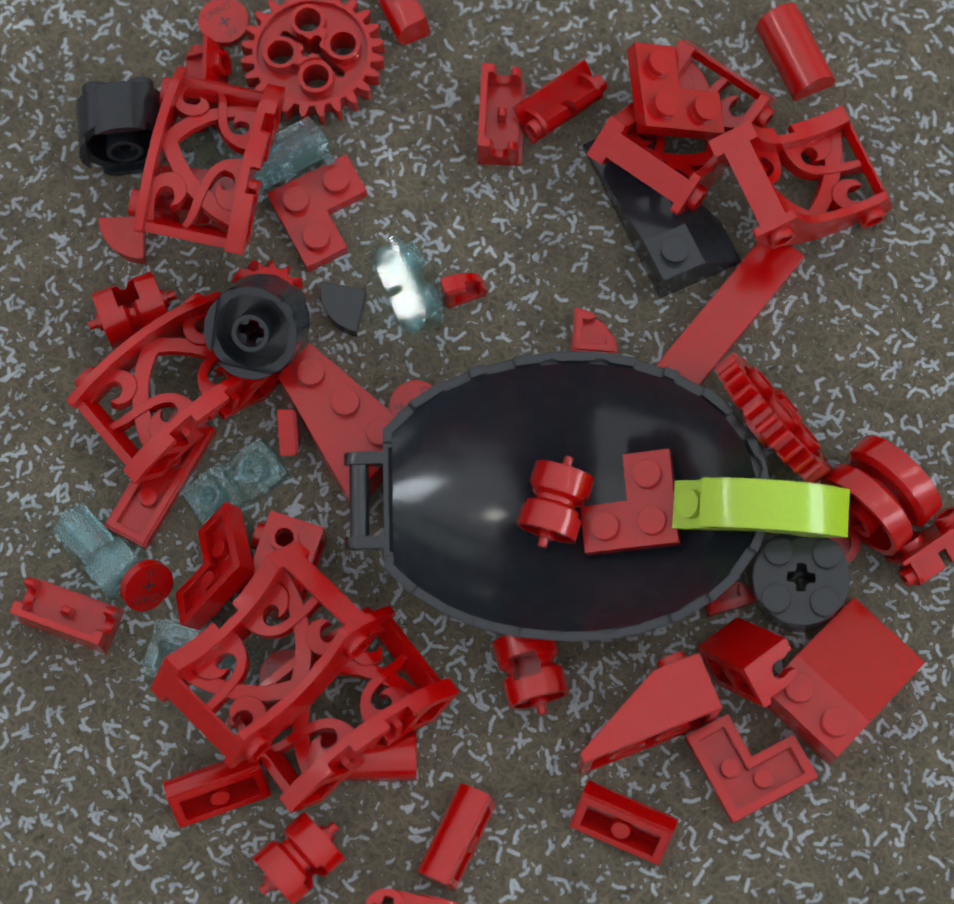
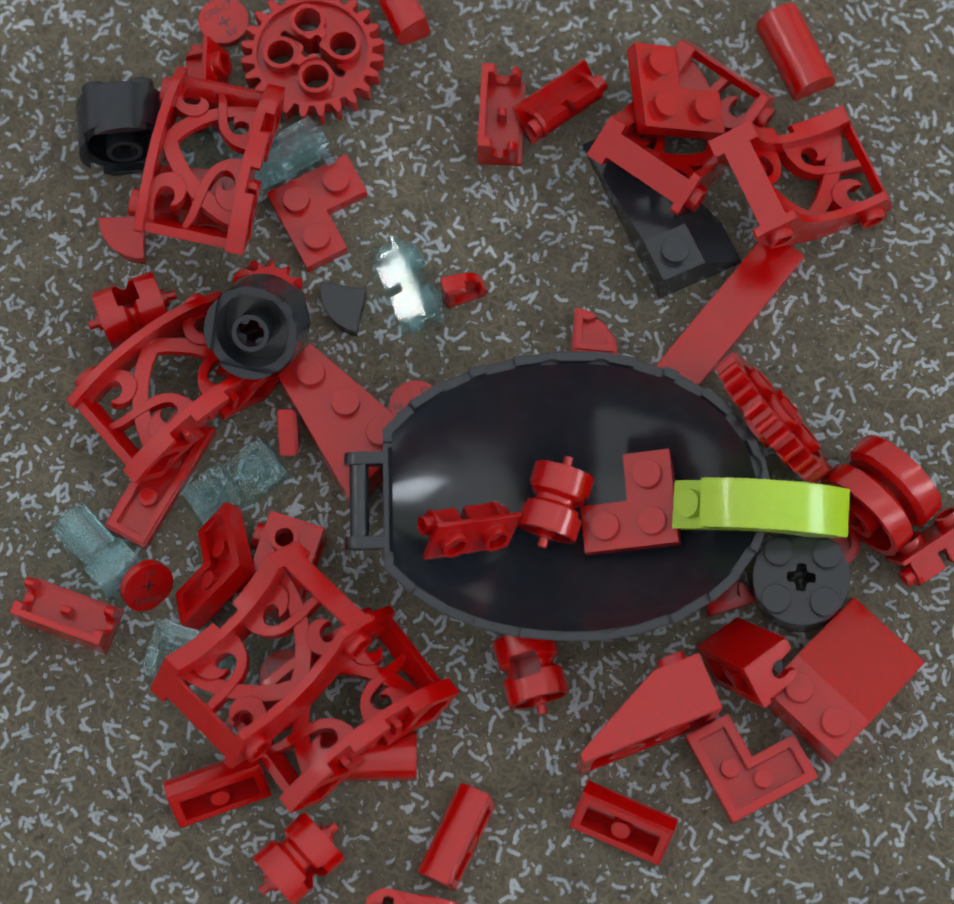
(484, 528): none -> red hinge

